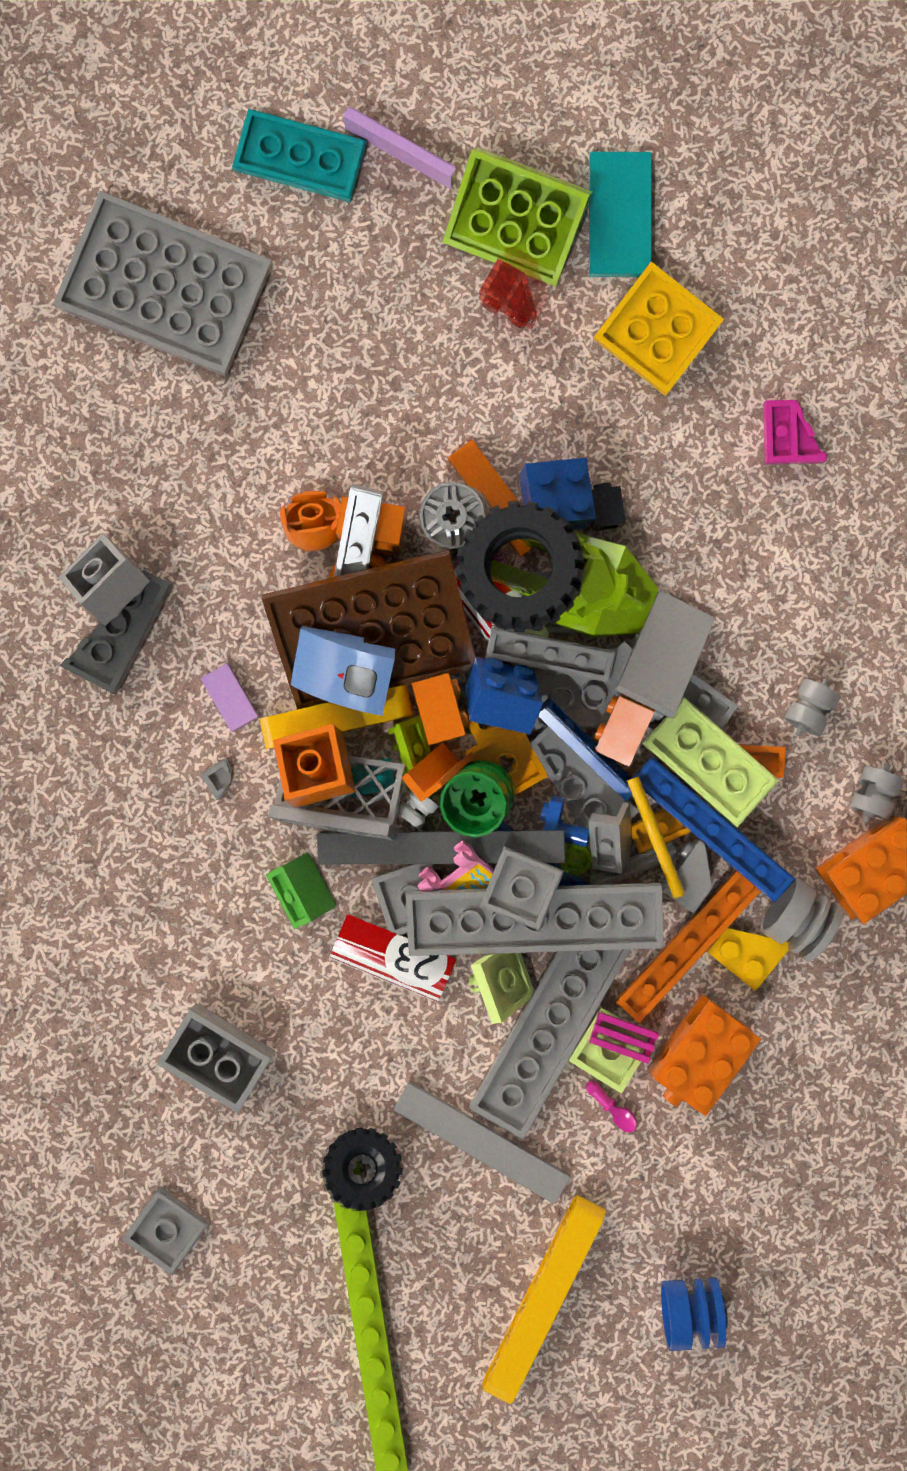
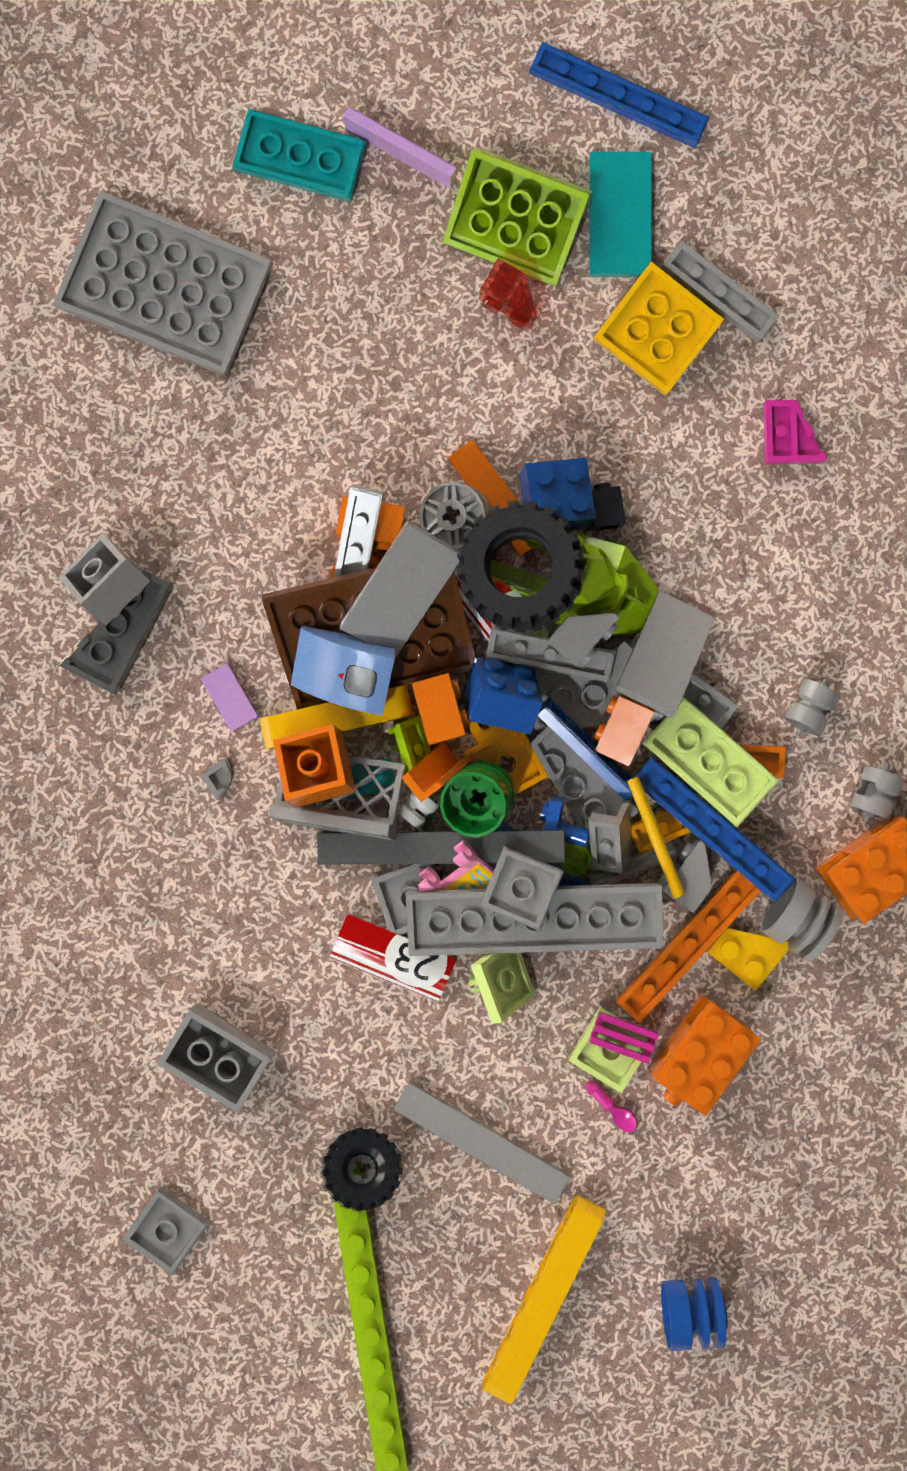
(301, 890): bright green panel -> none
(311, 520): orange cylinder -> none
(401, 588): none -> light grey tile
(545, 1037): light grey plate -> none
(579, 635): none -> light grey slope
(618, 95): none -> blue tile
(719, 291): none -> light grey plate

